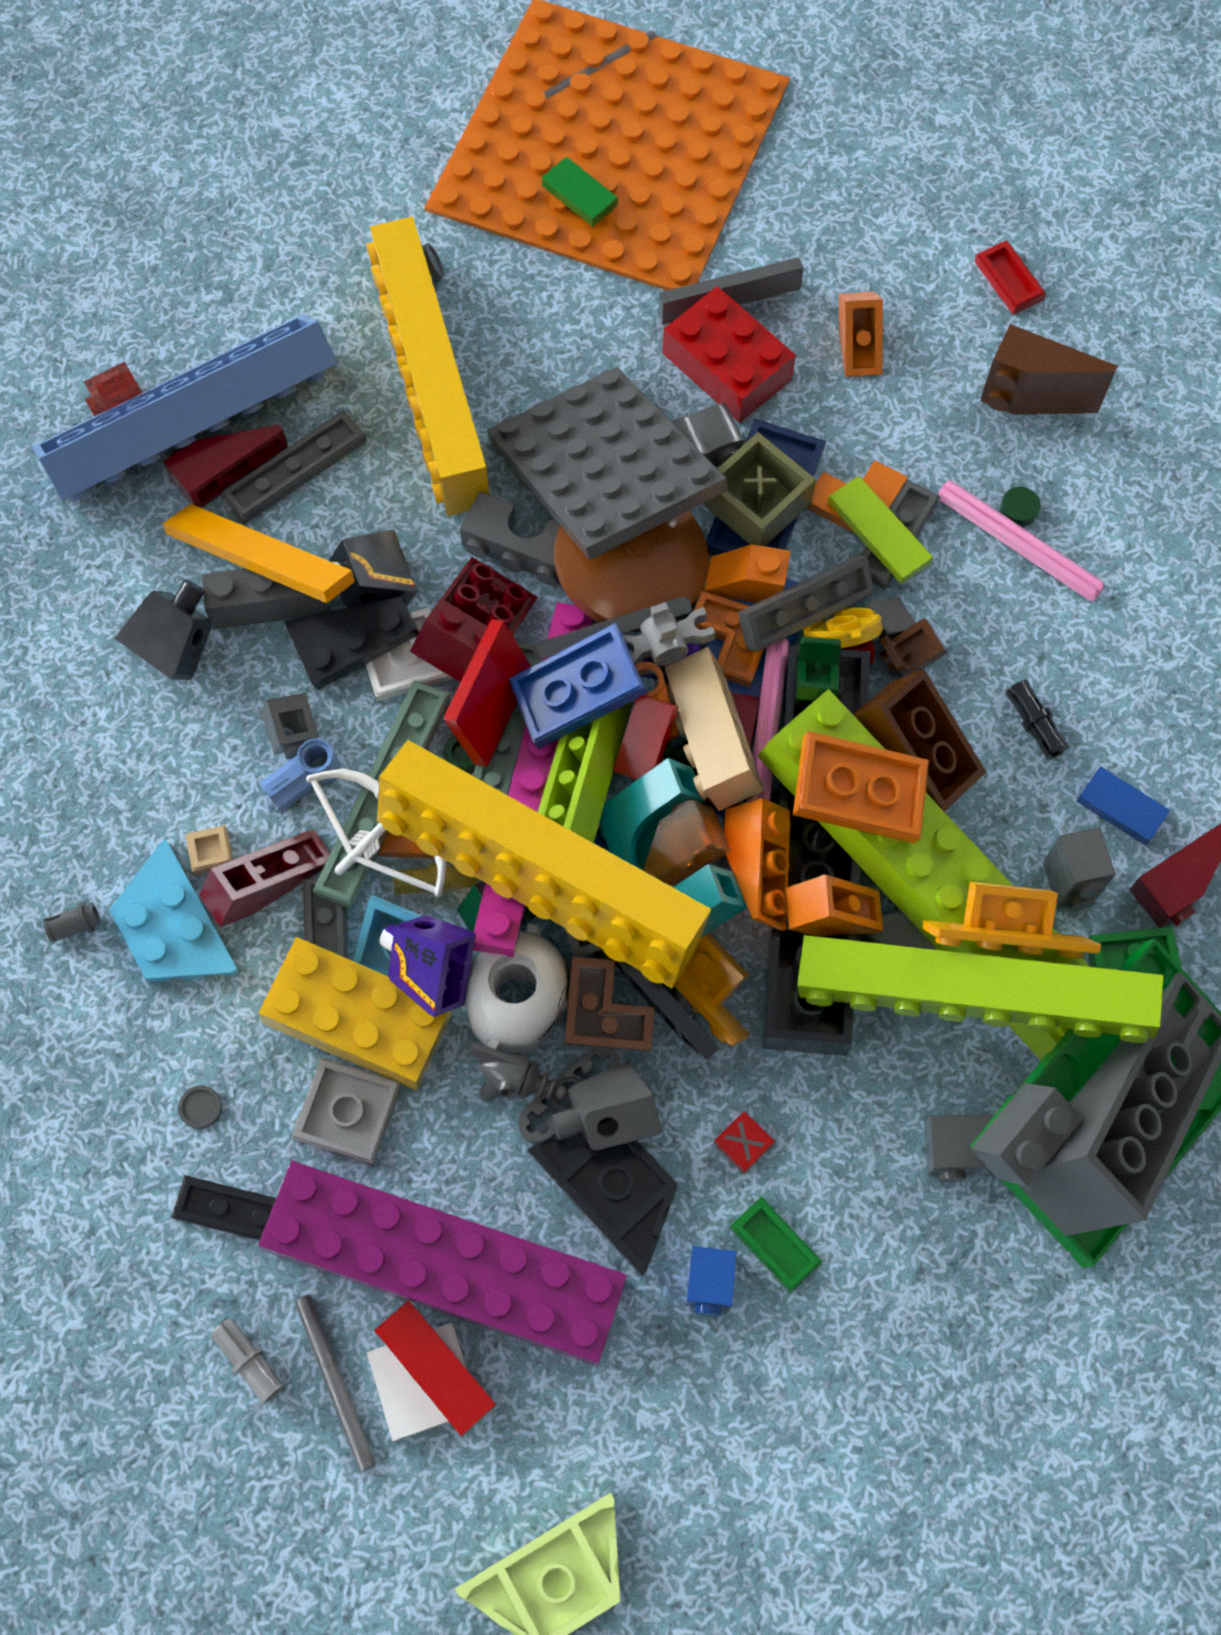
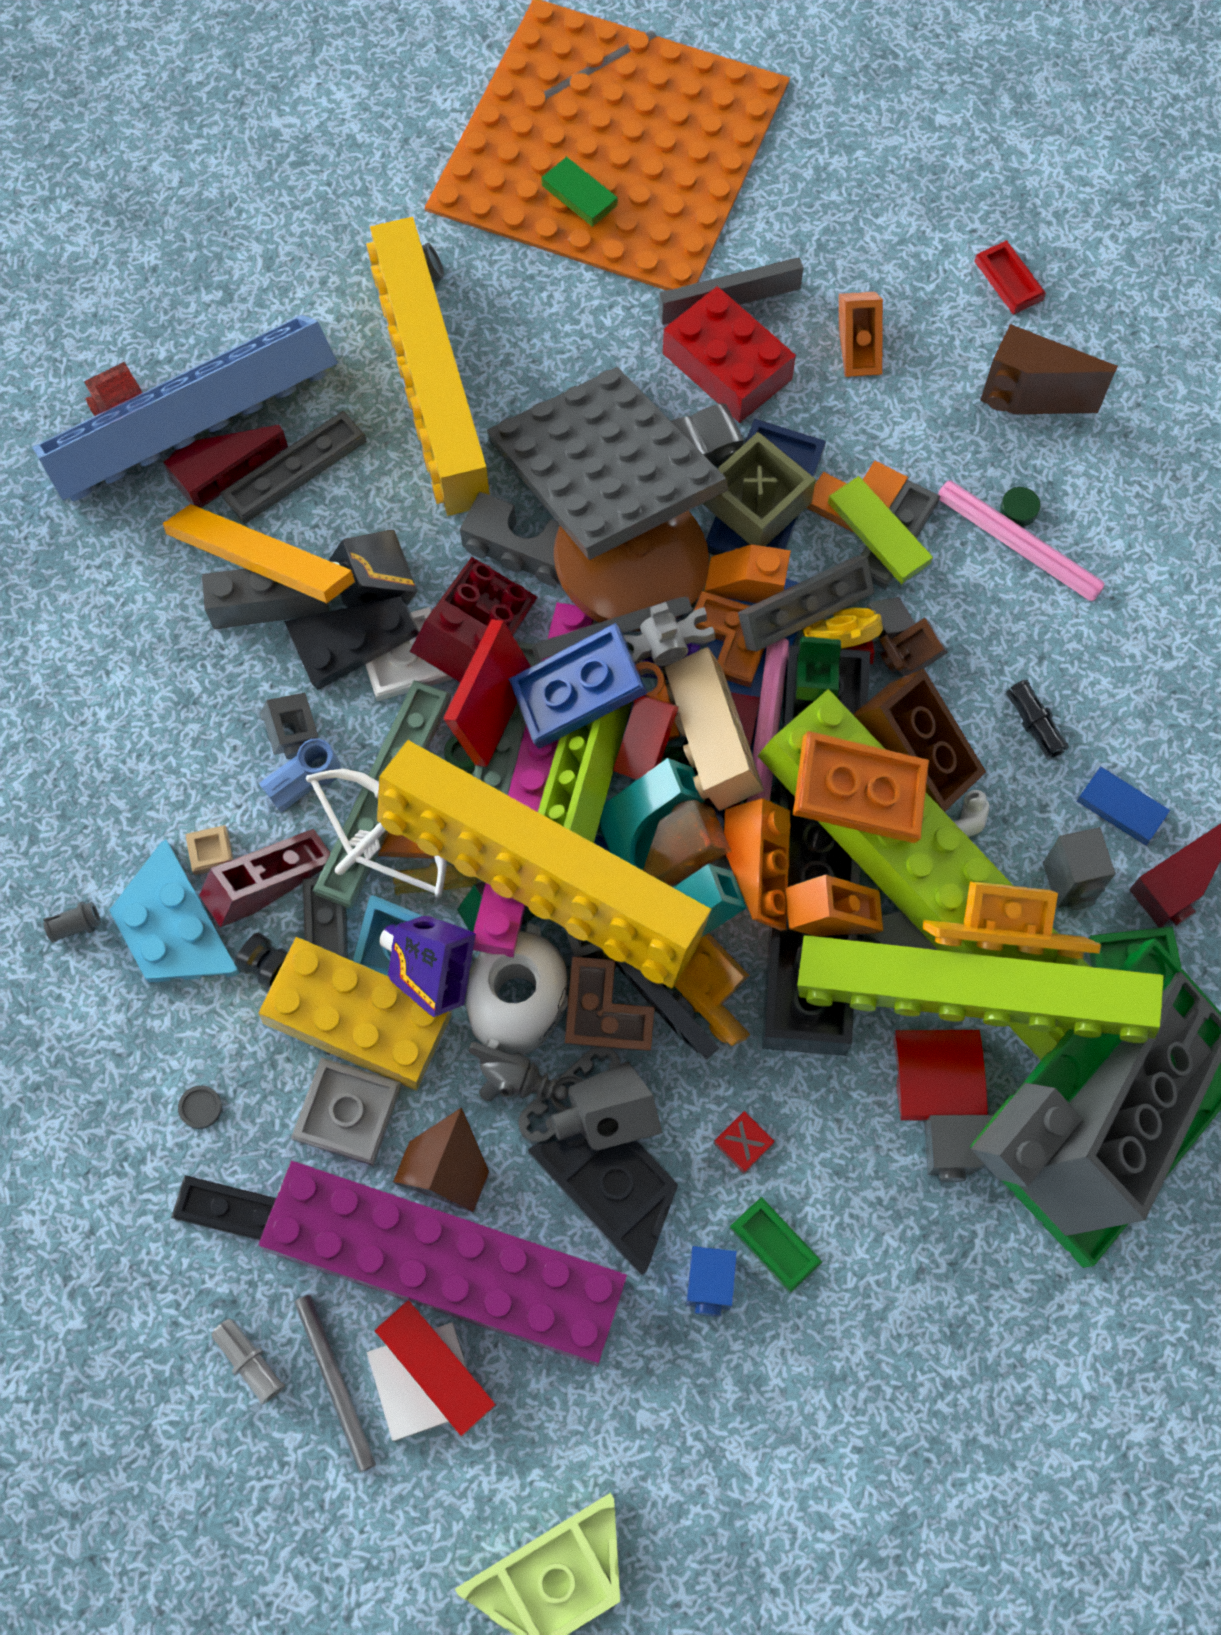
(169, 631): black torso -> none
(261, 959): none -> black wheel
(445, 1163): none -> reddish brown slope
(940, 1073): none -> red slope
(973, 813): none -> white arm

